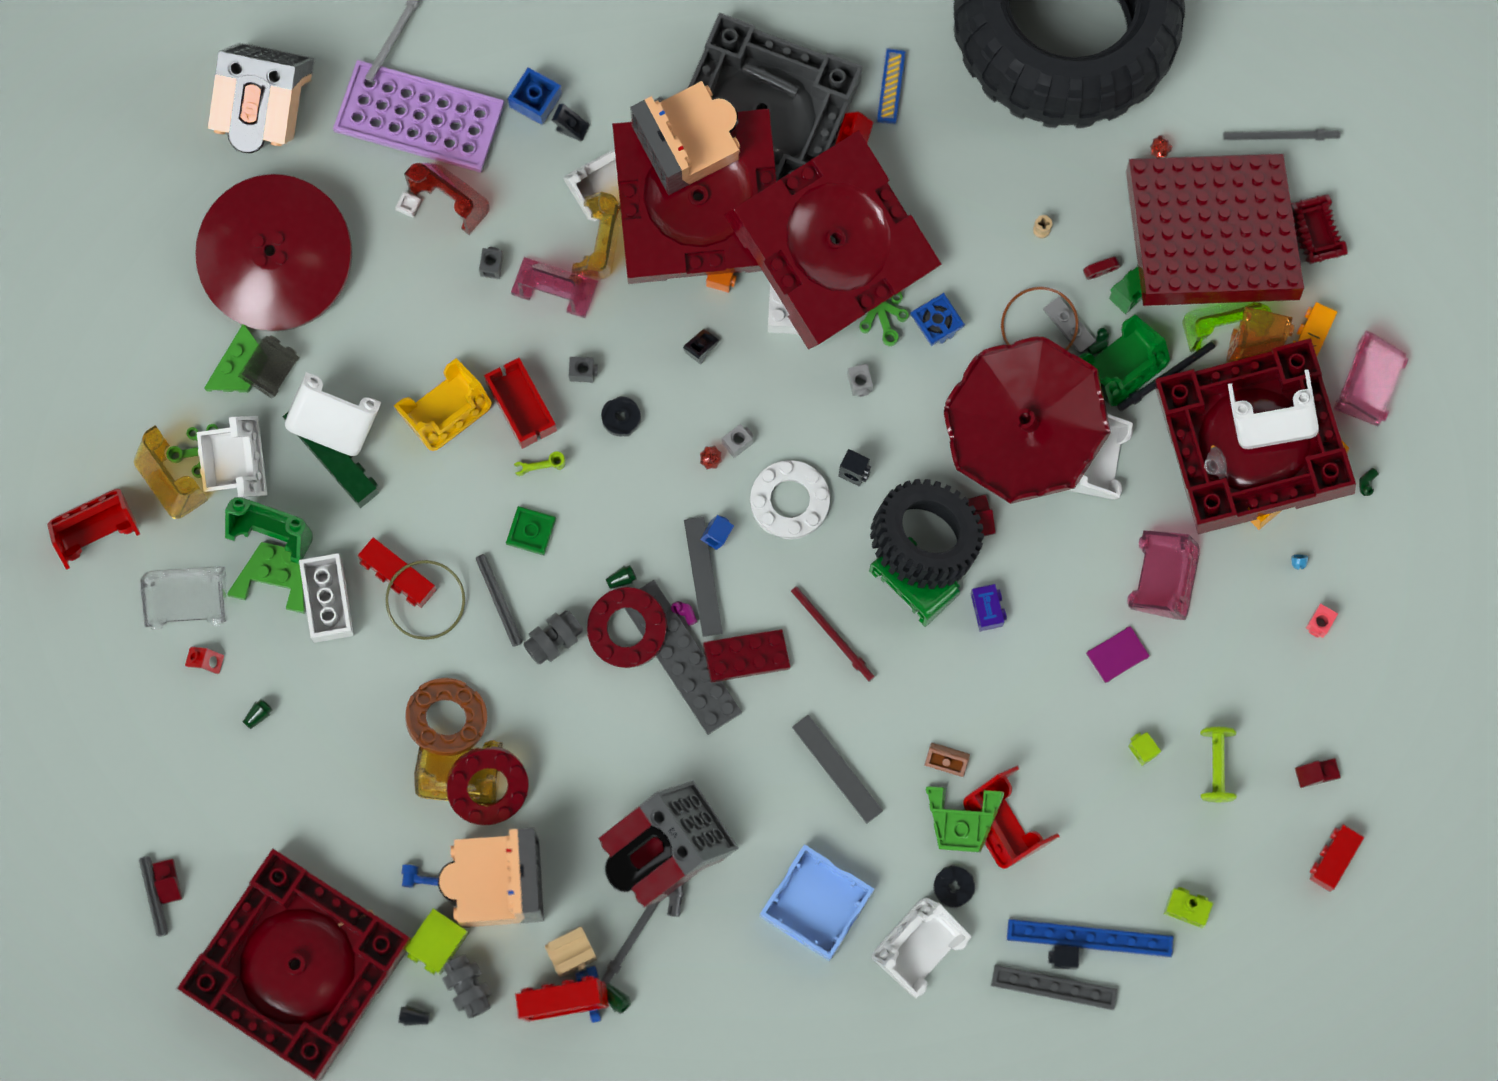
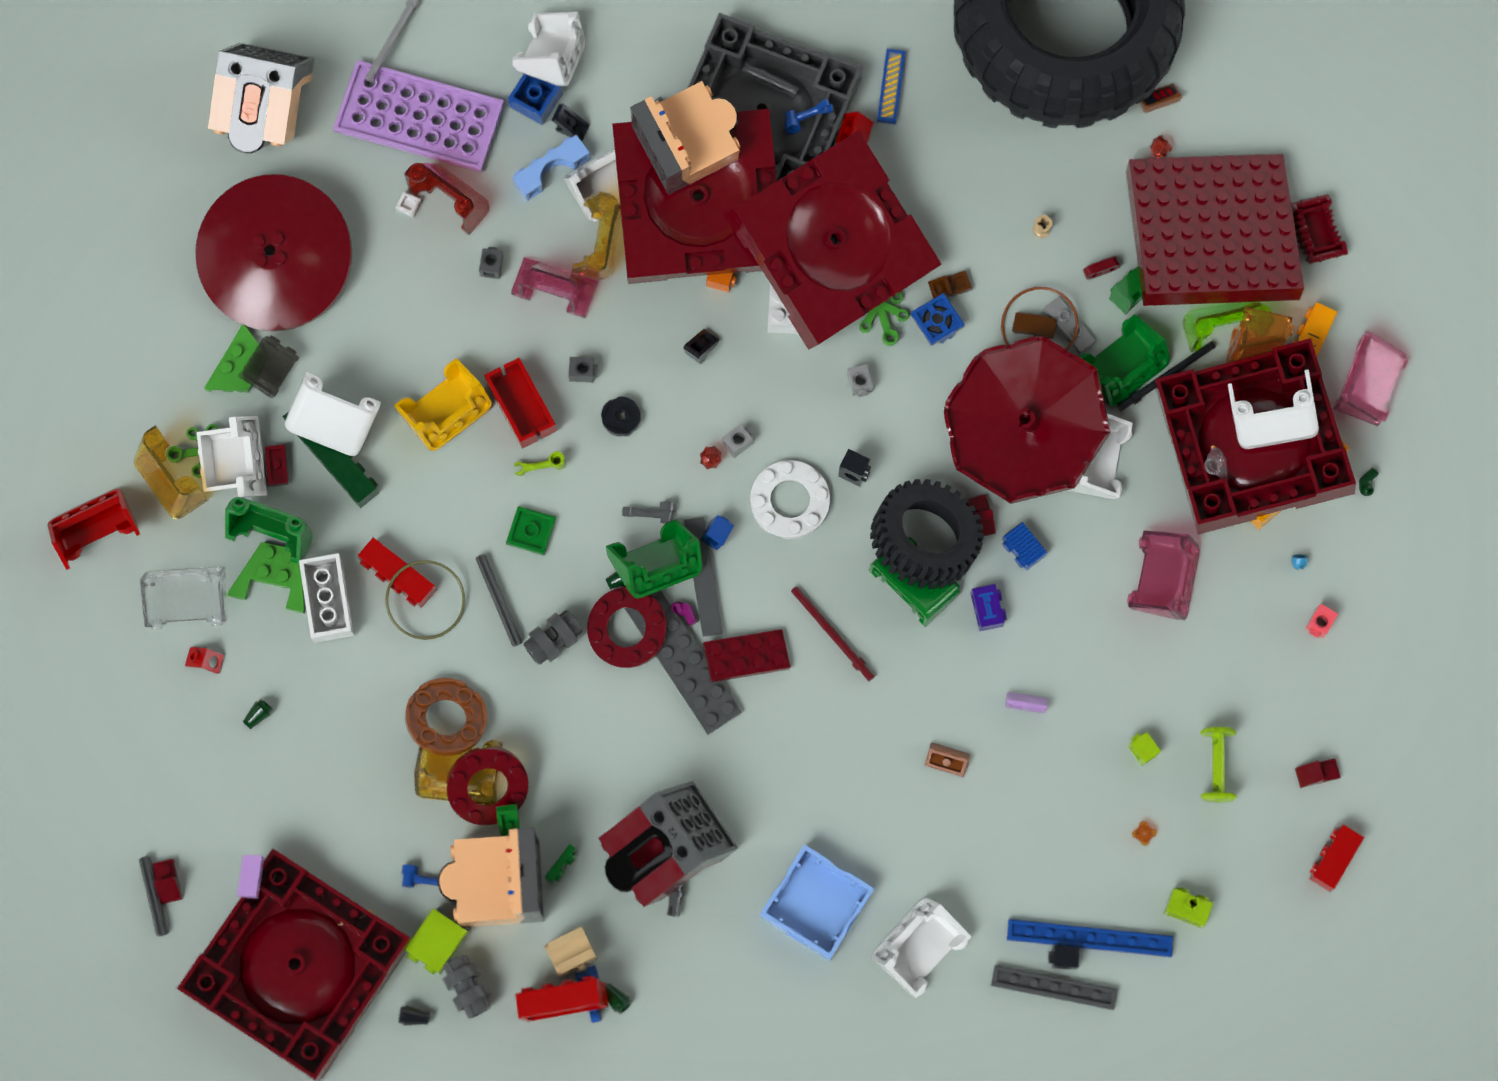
(250, 876): none -> lavender slope
(276, 465): none -> dark red plate
(507, 818): none -> green plate
(553, 49): none -> white windscreen
(556, 871): none -> green plate
(570, 154): none -> light blue arch
(614, 966): dark grey bar -> none
(659, 563): none -> green windscreen
(665, 512): none -> dark grey brick
(793, 120): none -> blue brick
(837, 769): dark grey tile -> none
(951, 285): none -> reddish brown slope
(962, 829): bright green wing -> none
(963, 879): black plate -> none
(1006, 836): red windscreen -> none
(1024, 546): none -> blue brick
(1026, 702): none -> lavender slope
(1034, 325): none -> reddish brown slope
(1101, 341): dark green arm -> none
(1117, 654): magenta piece -> none
(1144, 839): none -> clear orange plate
(1161, 97): none -> slope
(1319, 135): dark grey bar -> none

